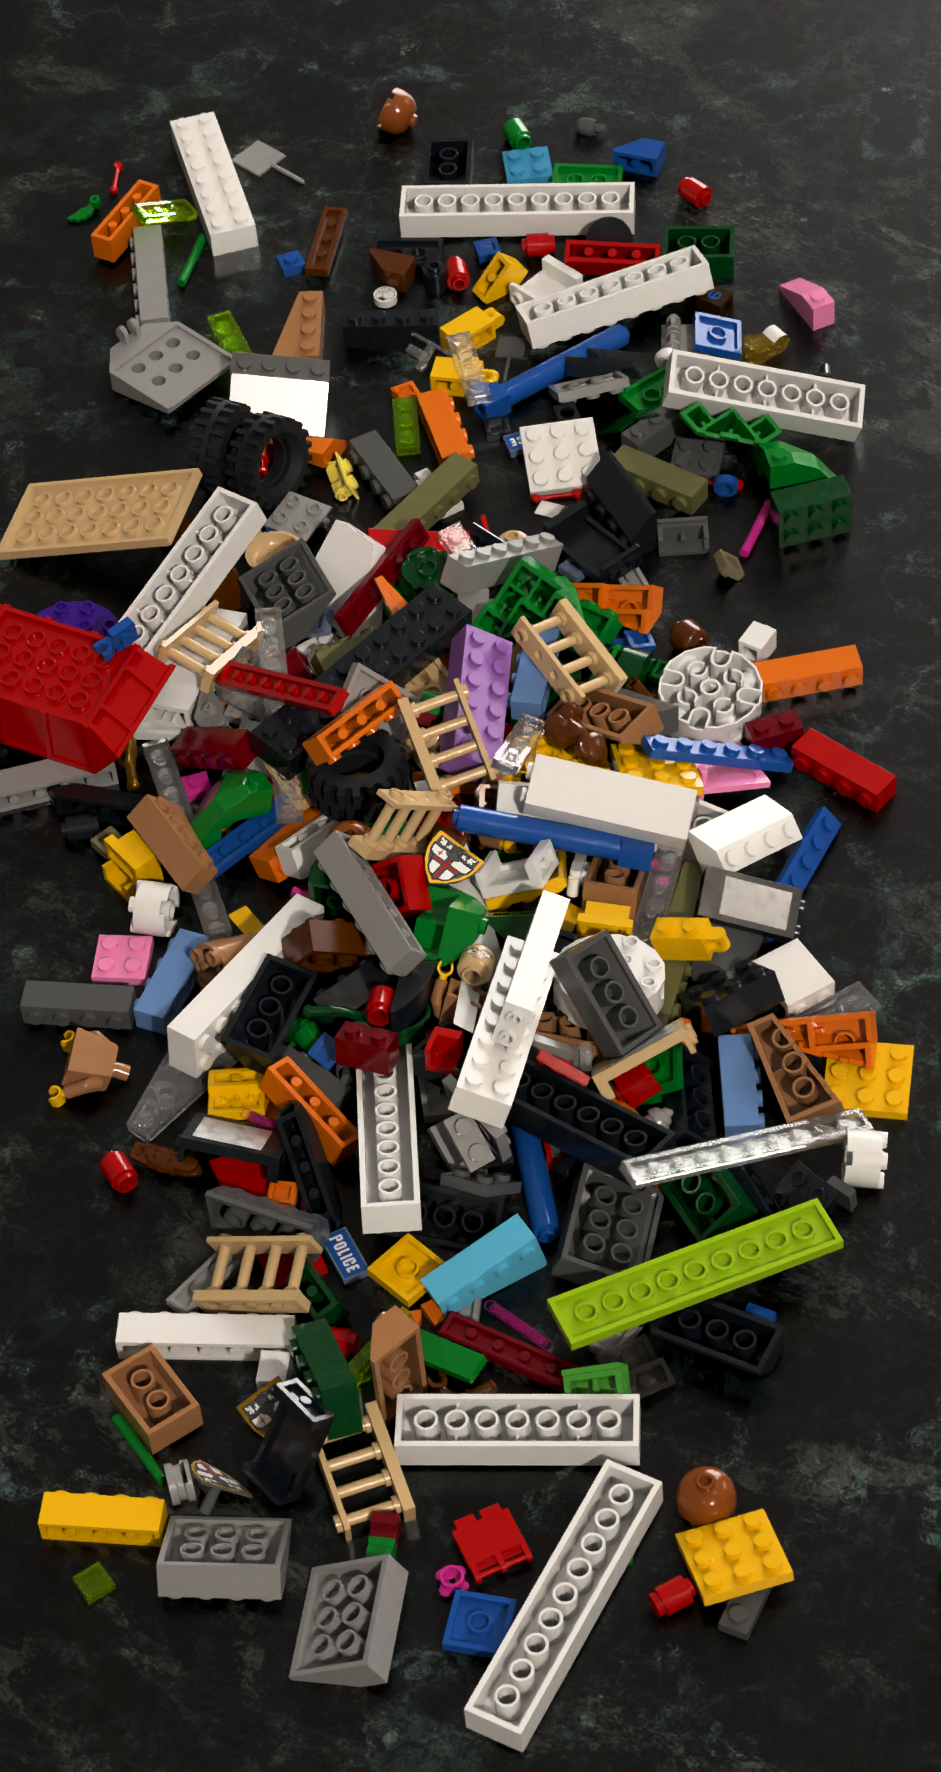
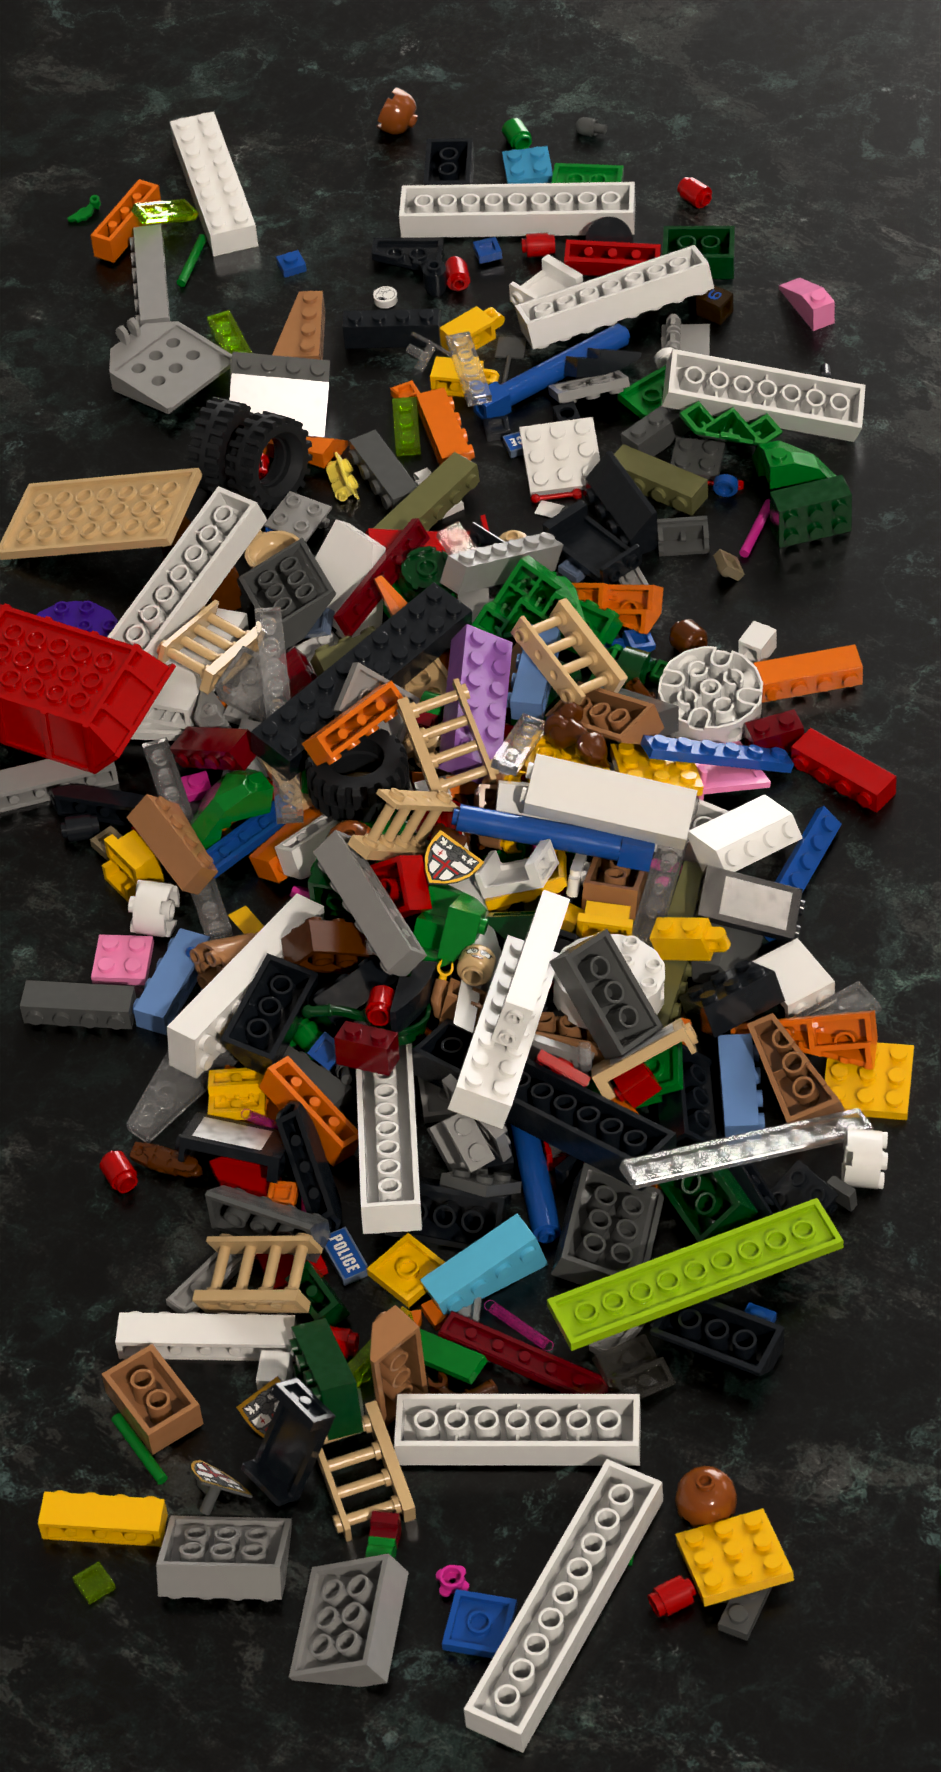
(88, 1065): medium nougat torso -> none
(117, 166): red hinge -> none
(118, 638): blue plate -> none
(128, 761): pearl gold piece -> none
(175, 1478): light grey wheel -> none
(260, 158): light grey piece -> none
(282, 688): red plate -> none
(326, 241): reddish brown plate -> none
(393, 268): reddish brown slope -> none
(444, 1050): red panel -> none
(490, 1542): red plate -> none
(497, 277): yellow slope -> none
(597, 1379): bright green hinge -> none
(627, 419): dark green piece -> none
(641, 156): blue slope -> none
(660, 1116): light grey plate -> none
(717, 335): plate -> none
(764, 345): clear yellow leg -> none

